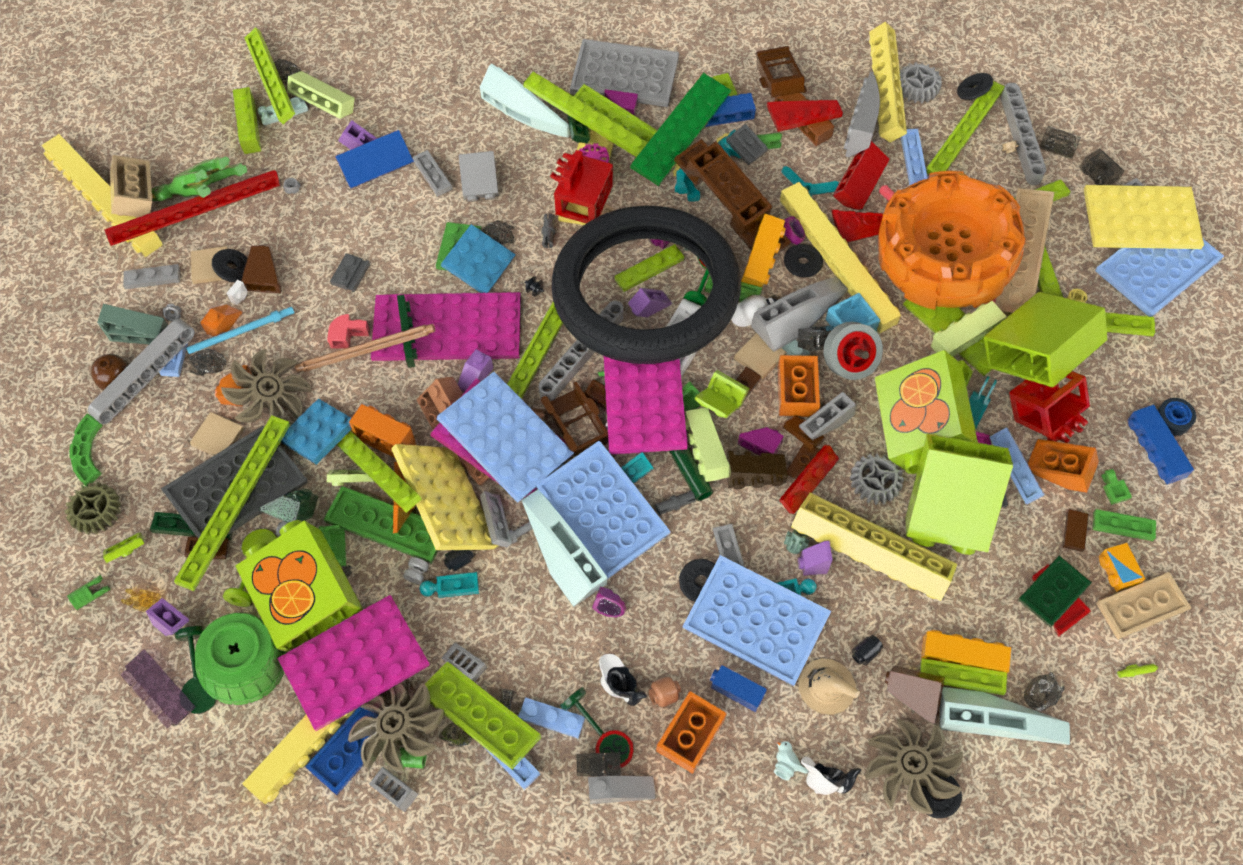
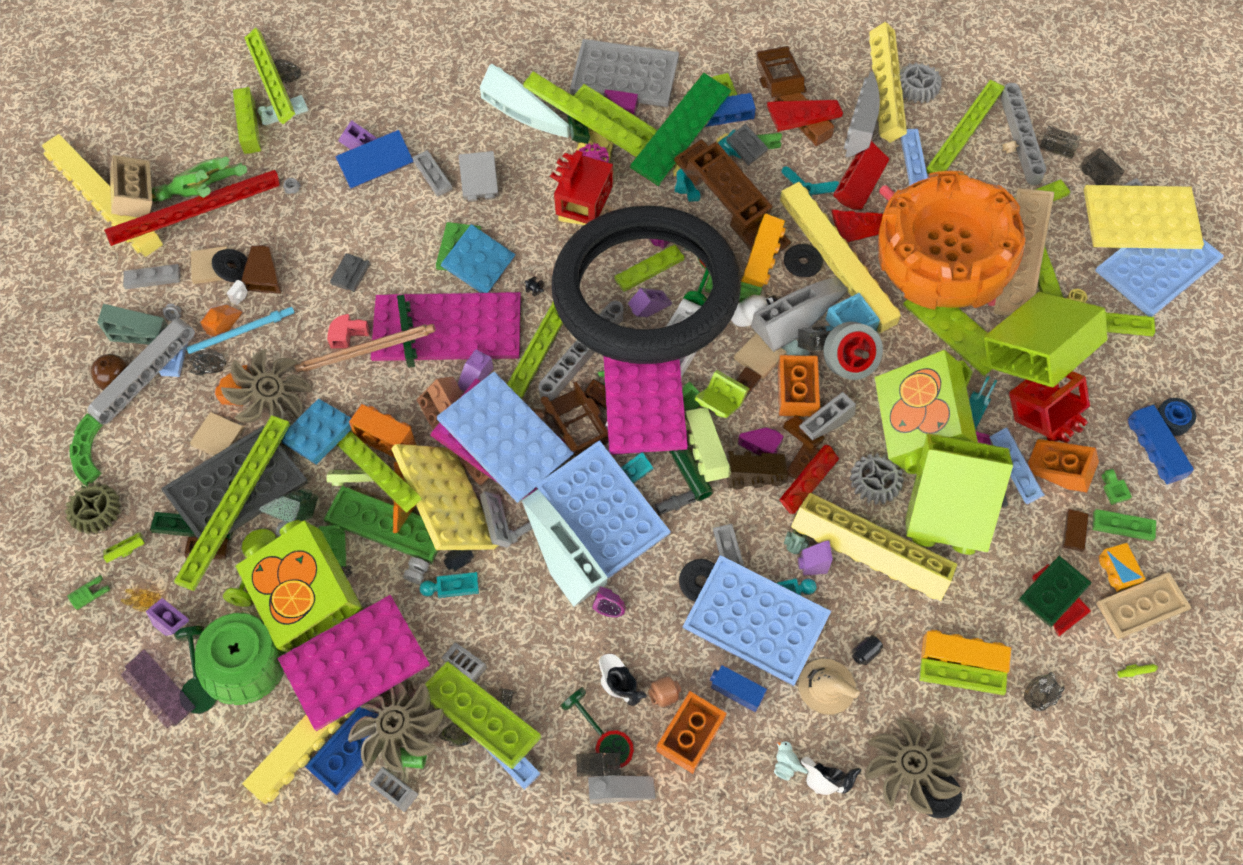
(320, 94): yellowish green brick -> none
(500, 231): clear smoke hat -> none
(548, 231): dark grey pin -> none
(551, 718): light blue plate -> none
(794, 230): magenta rock -> none
(916, 690): slope -> none
(968, 330): yellowish green brick -> none
(983, 81): black wheel -> none
(993, 716): light aqua wedge -> none

